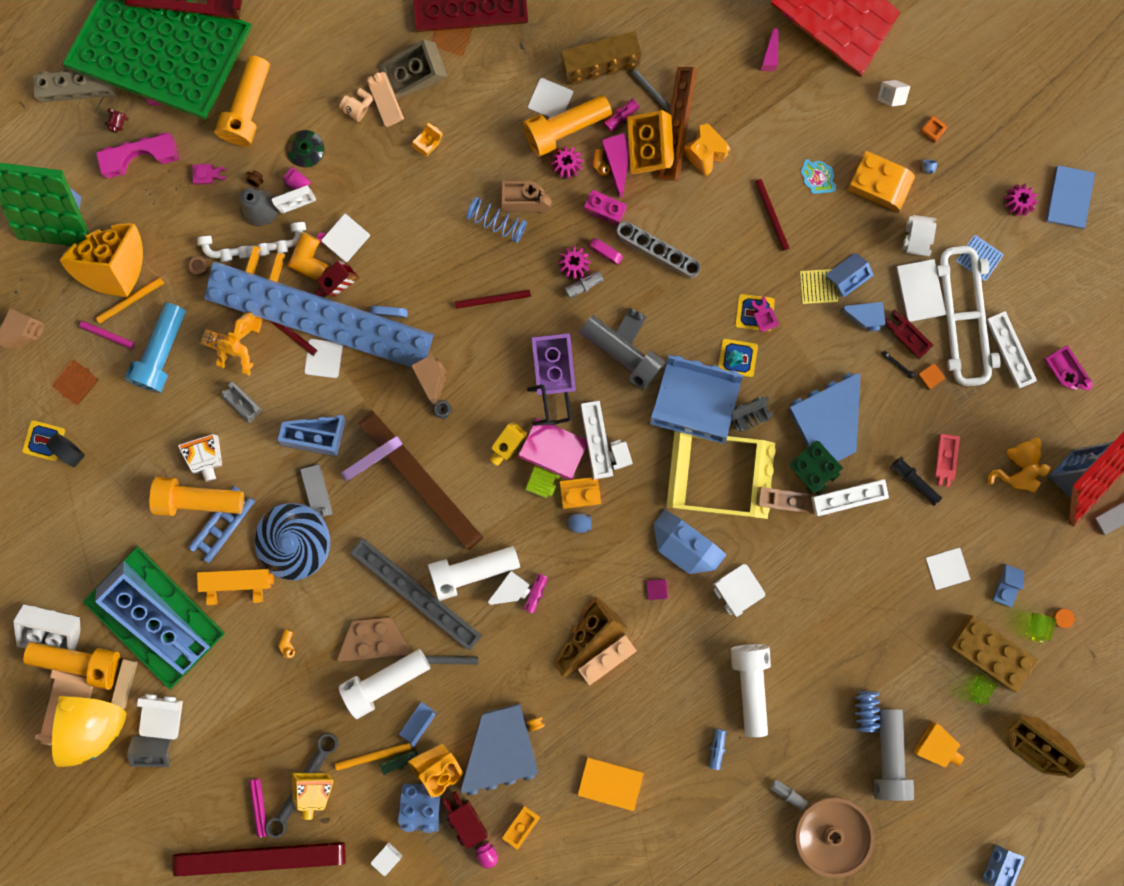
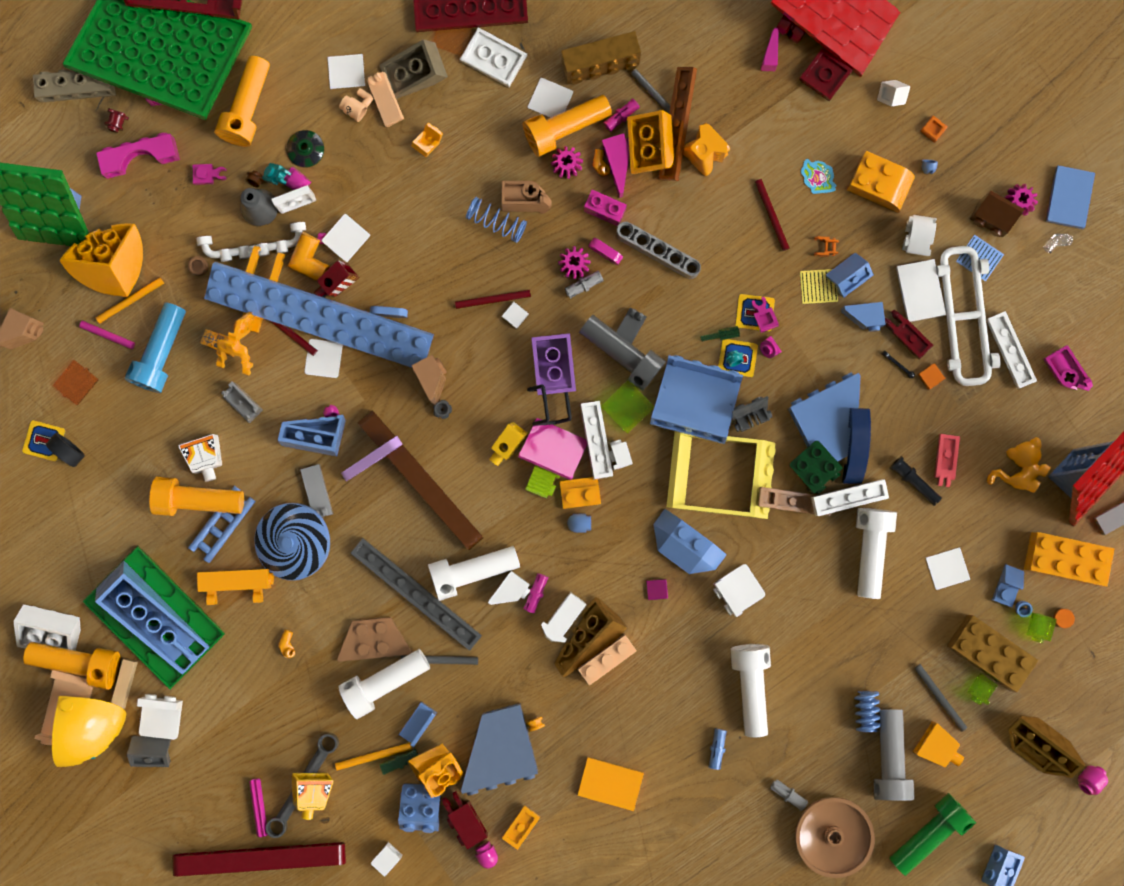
(275, 174): none -> teal plate
(330, 411): none -> dark pink hinge
(346, 71): none -> white sticker
(493, 57): none -> white tile
(515, 315): none -> white tile
(563, 618): none -> white piece
(627, 406): none -> clear neon green plate
(723, 334): none -> clear green axle
(769, 348): none -> dark pink plate
(787, 27): none -> dark red wheel
(825, 74): none -> dark red plate
(827, 240): none -> orange piece
(858, 446): none -> dark blue slope
(875, 525): none -> white piece
(940, 697): none -> dark grey bar
(950, 818): none -> green piece
(996, 214): none -> reddish brown slope
(1023, 612): none -> medium blue hinge
(1058, 240): none -> clear arm
(1069, 559): none -> light orange brick
(1092, 780): none -> dark pink head

